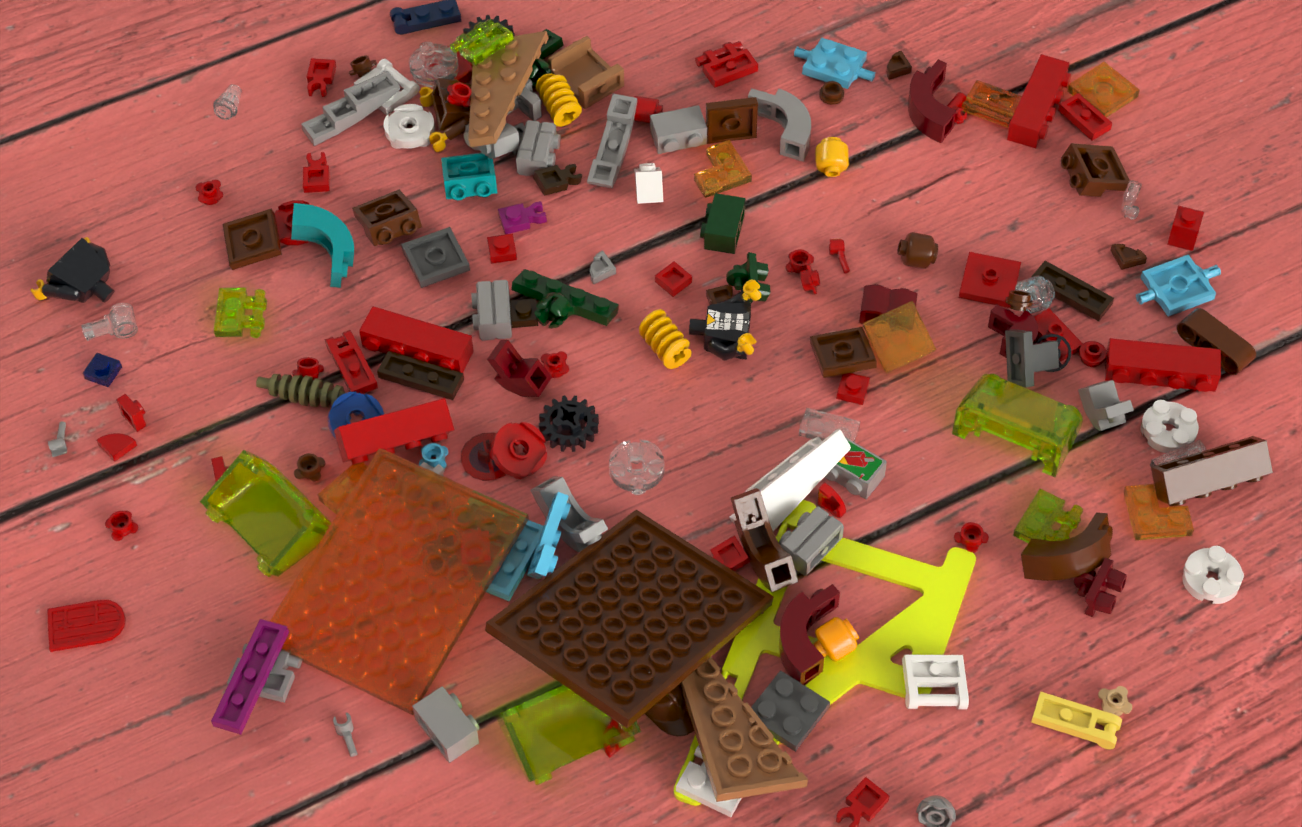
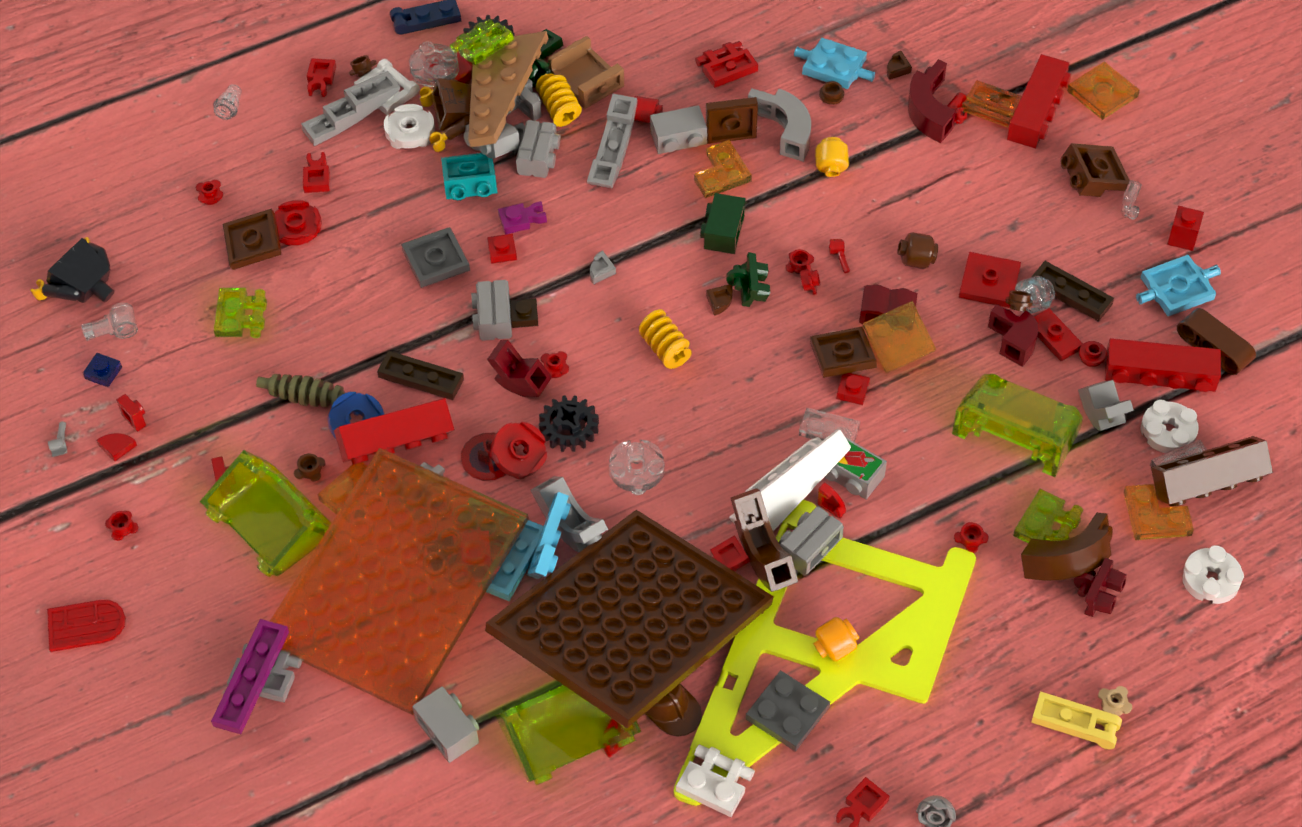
(308, 367): red plate -> none
(327, 230): teal arch -> none
(345, 730): light grey hand -> none
(351, 363): red plate -> none
(387, 217): reddish brown plate -> none
(416, 339): red brick -> none
(434, 450): medium azure plate -> none
(459, 94): red plate -> none
(554, 180): dark brown plate -> none
(561, 300): dark green plate -> none
(648, 183): white slope -> none
(673, 279): red plate -> none
(728, 325): torso -> none
(734, 740): medium nougat wing -> none
(796, 651): dark red arch -> none
(935, 672): white plate -> none
(1026, 358): dark grey piece -> none
(1085, 116): red plate -> none
(1127, 257): reddish brown tile -> none

